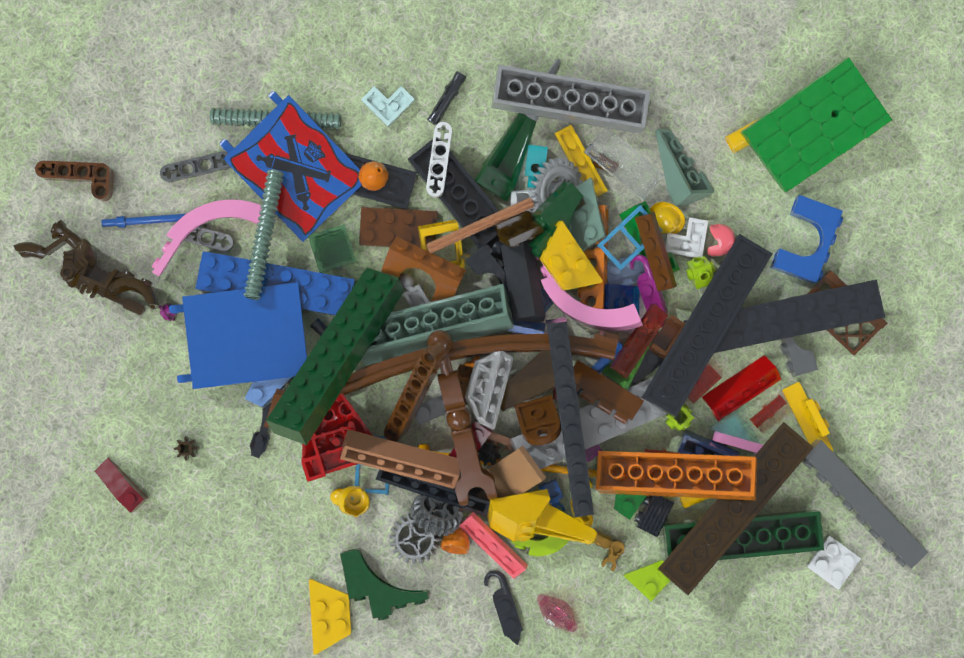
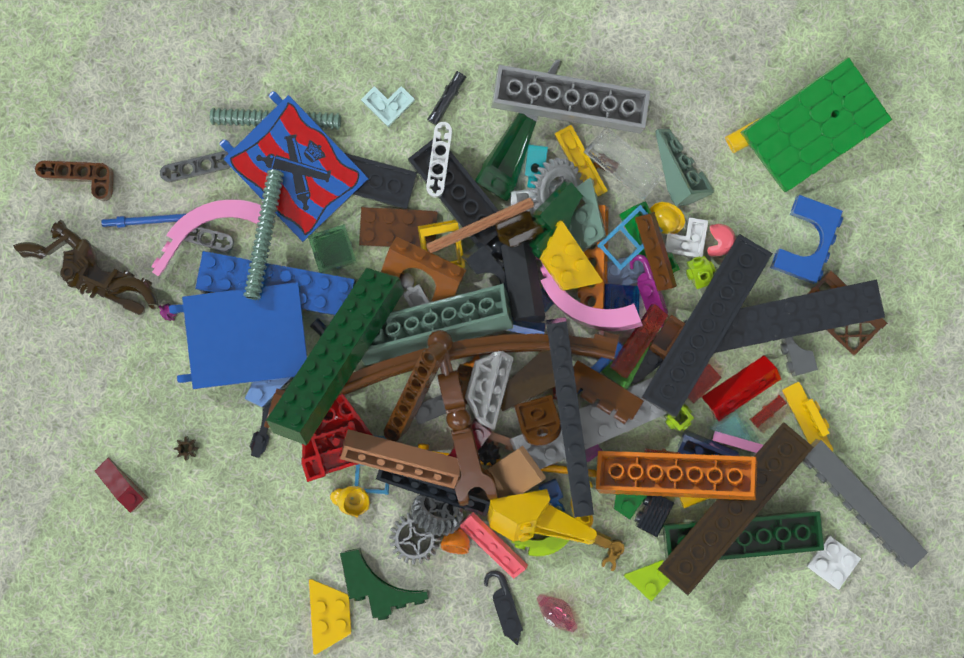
(373, 176): orange helmet -> none

